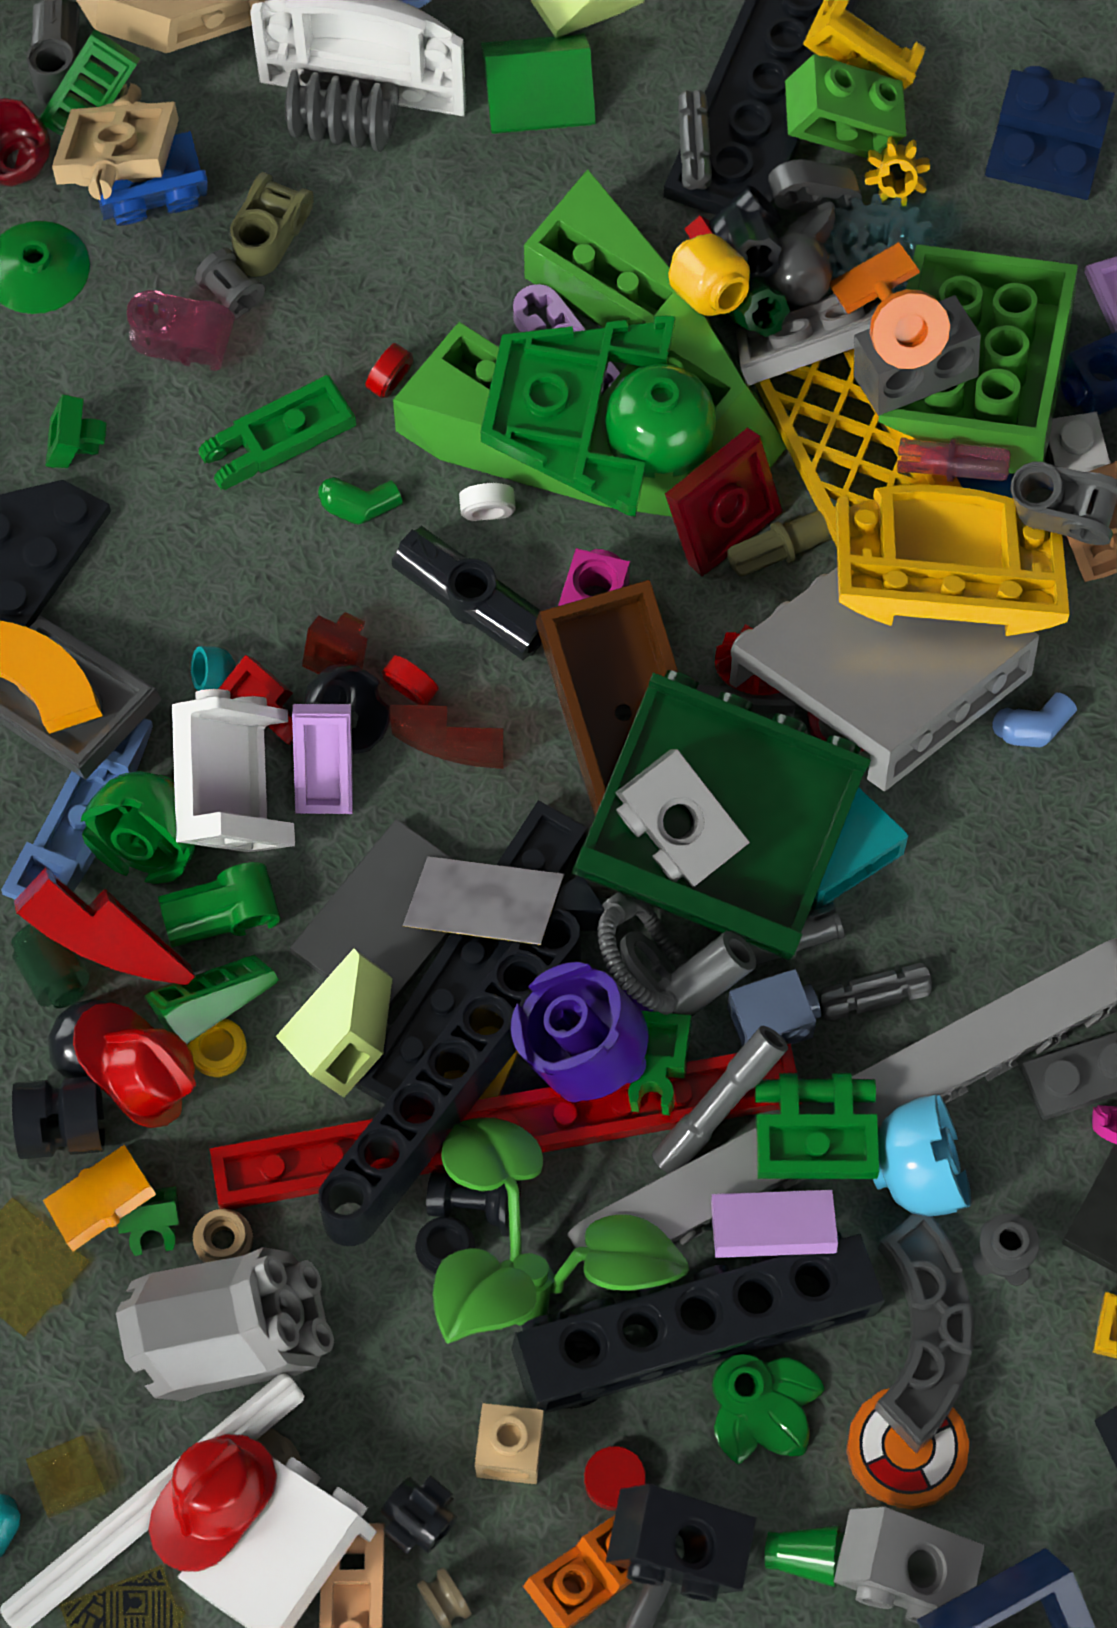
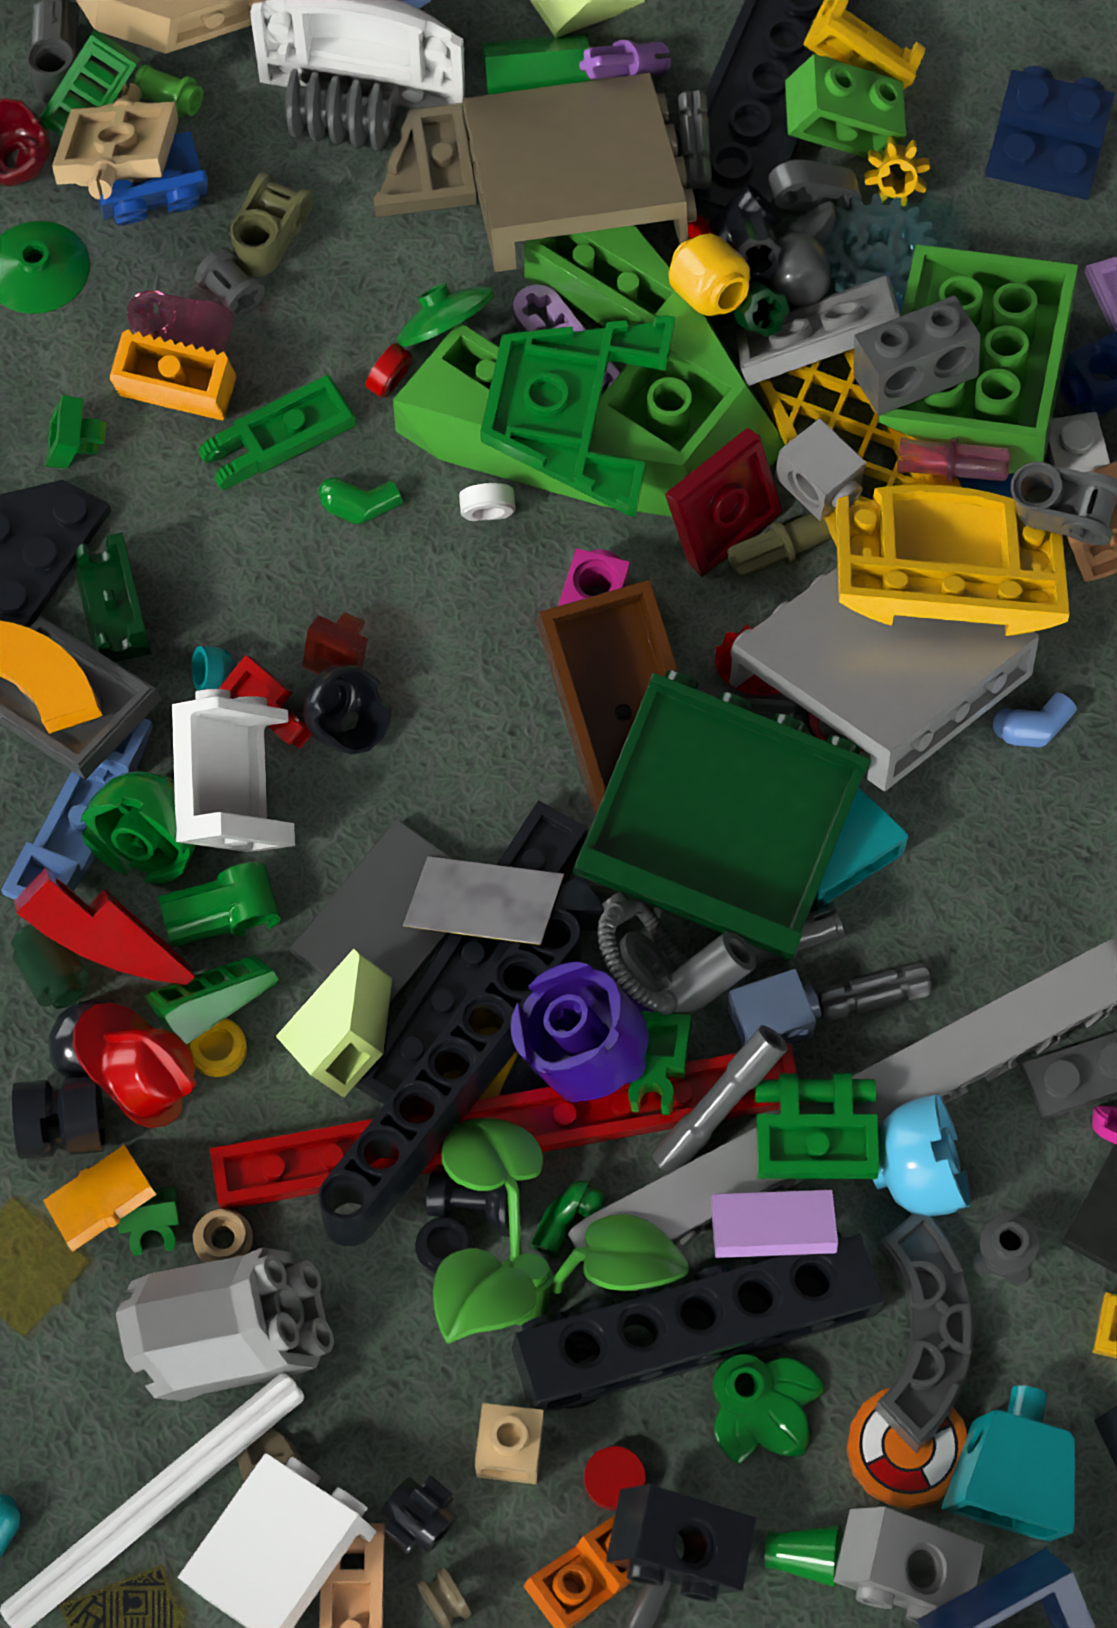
(65, 1476): clear yellow tile -> none
(111, 601): none -> dark green hinge
(164, 87): none -> bright green pin
(173, 375): none -> light orange brick
(211, 1501): red piece -> none
(322, 758): lavender tile -> none
(410, 680): red tile -> none
(428, 165): none -> dark tan wing
(429, 731): clear red slope -> none
(442, 311): none -> green dish
(447, 572): black piece -> none
(561, 1214): none -> green arm
(575, 162): none -> dark tan panel
(625, 59): none -> medium lavender axle
(661, 419): green cylinder -> none
(712, 833): light grey brick -> none
(820, 469): none -> light grey brick
(908, 324): orange piece -> none
(1016, 1471): none -> teal torso

